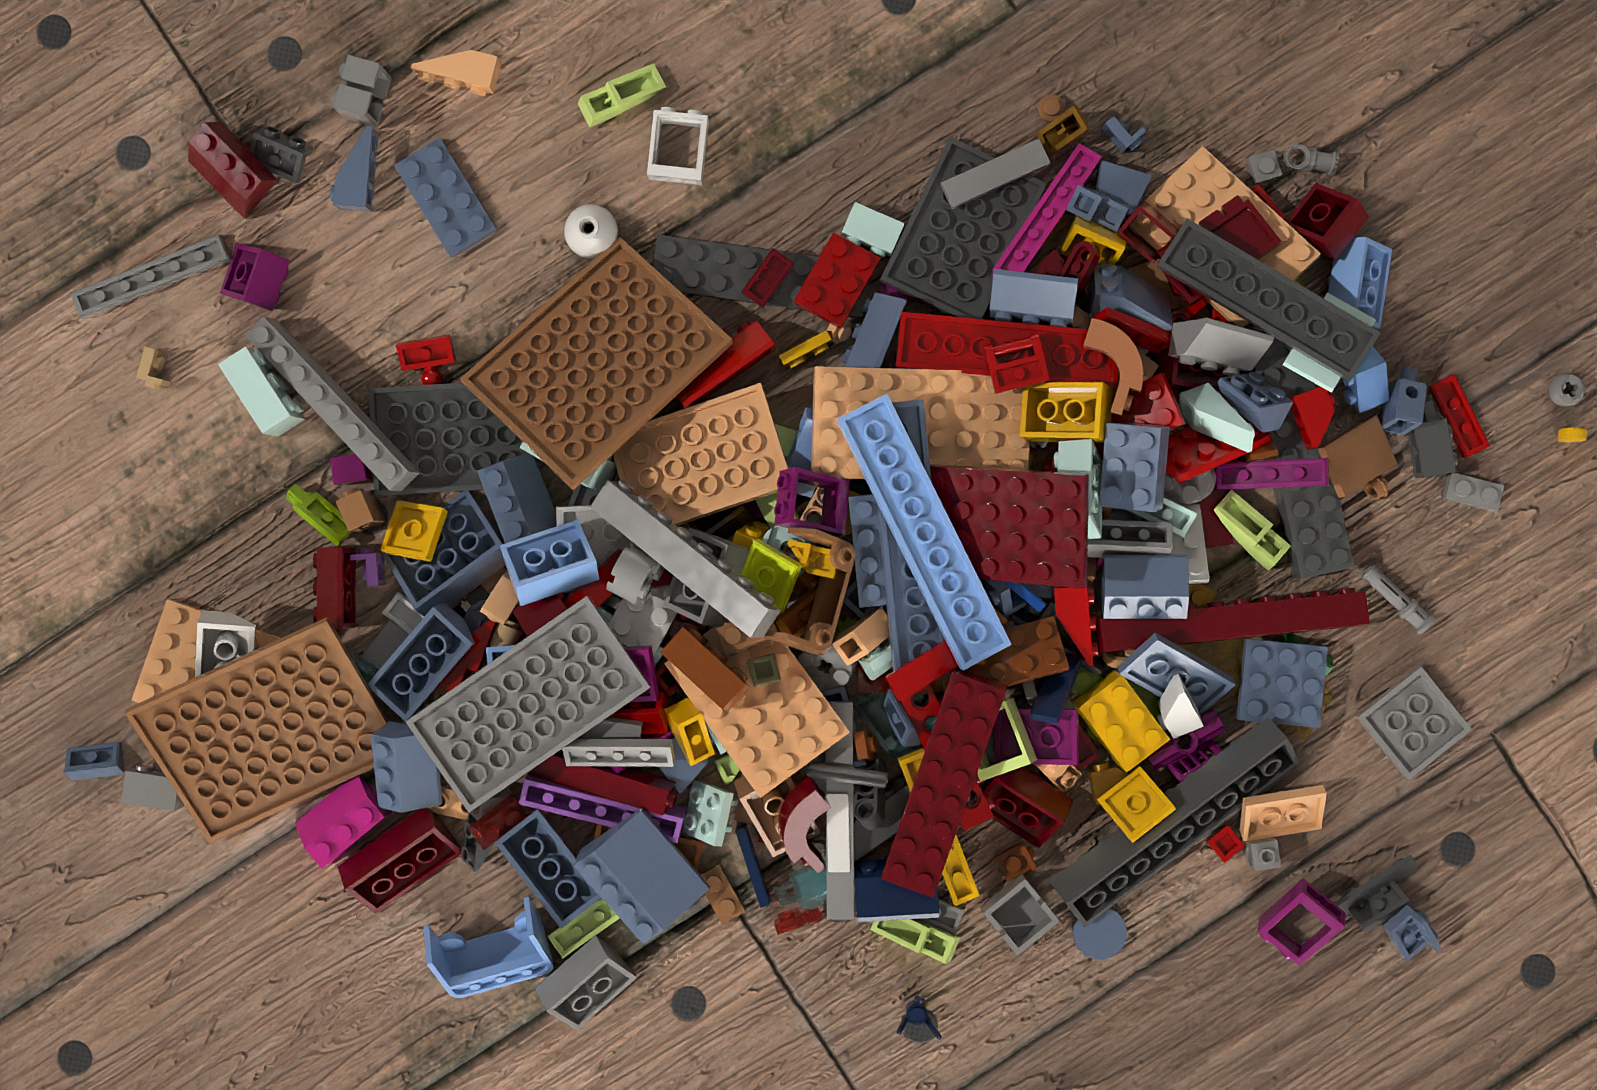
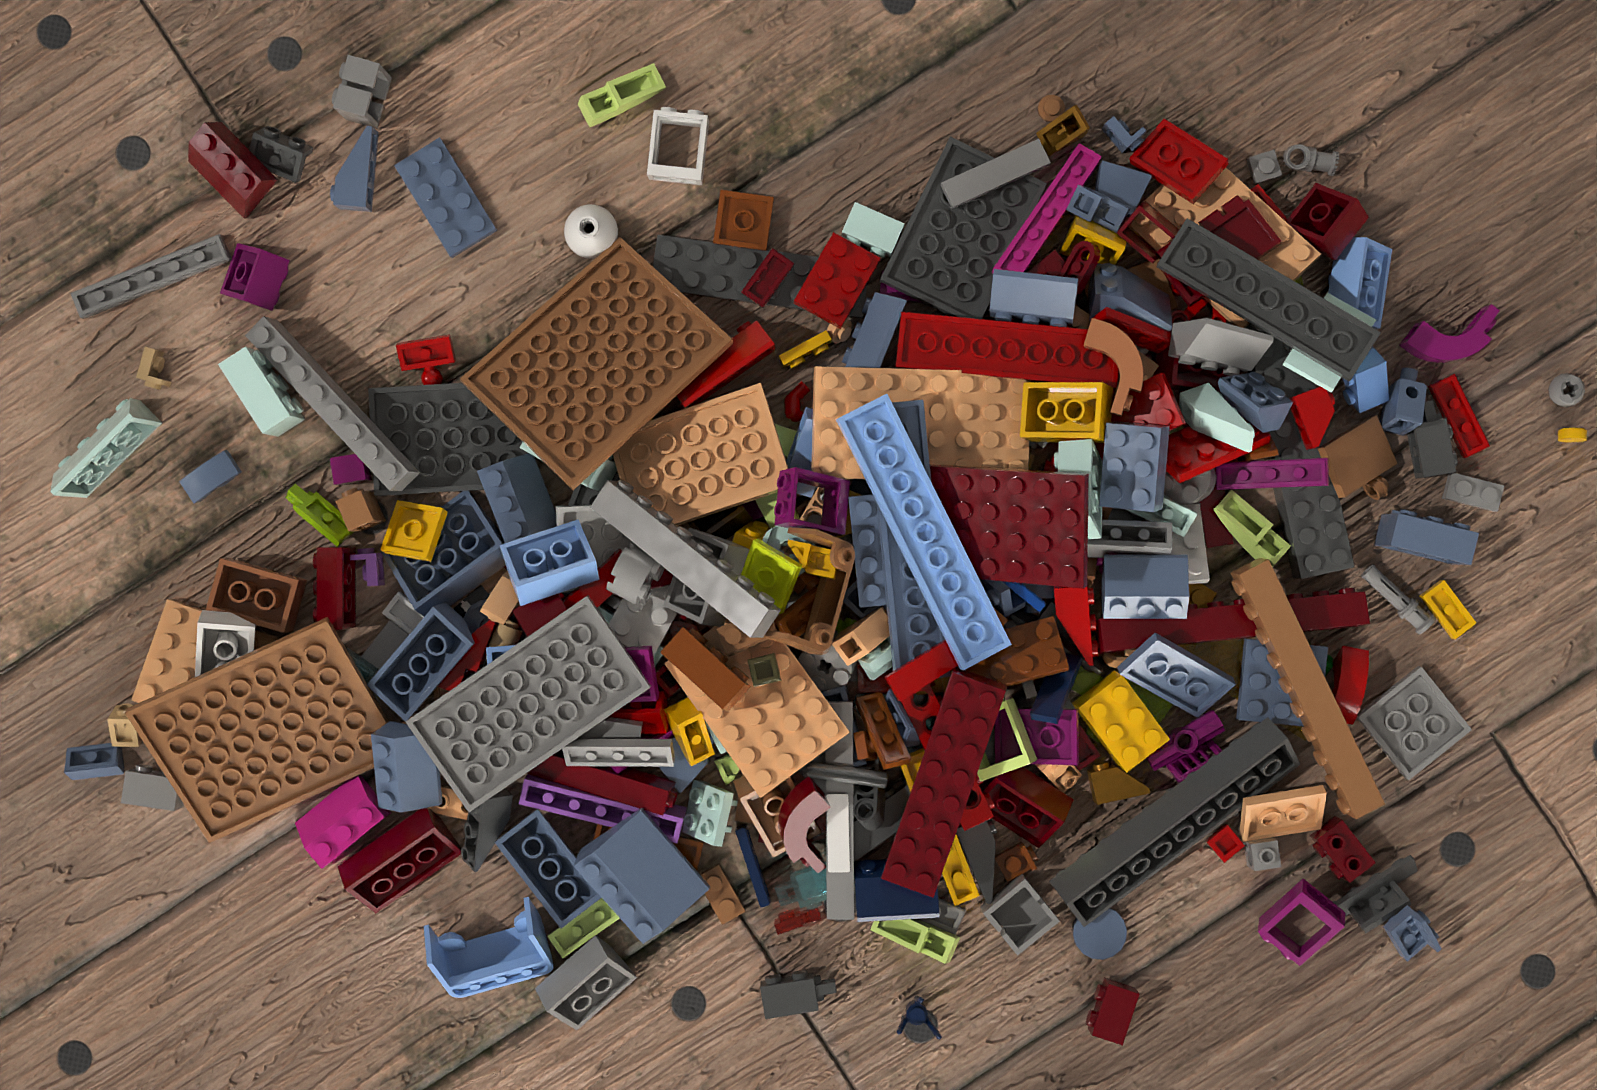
(104, 450): none -> light aqua slope
(121, 729): none -> tan bracket
(210, 476): none -> sand blue slope
(257, 594): none -> nougat brick
(464, 69): light nougat slope -> none
(497, 822): clear red plate -> none
(743, 220): none -> dark orange plate
(792, 402): none -> red arm
(794, 993): none -> dark grey hinge
(883, 730): none -> dark orange tile
(980, 852): none -> dark grey slope
(1019, 372): red plate -> none
(1112, 1011): none -> dark red brick
(1136, 804): yellow plate -> none
(1178, 709): white slope -> none
(1179, 161): none -> red plate
(1307, 688): none -> medium nougat brick
(1342, 850): none -> dark red brick
(1350, 680): none -> red brick
(1427, 537): none -> sand blue brick
(1436, 347): none -> magenta arch
(1448, 609): none -> yellow plate

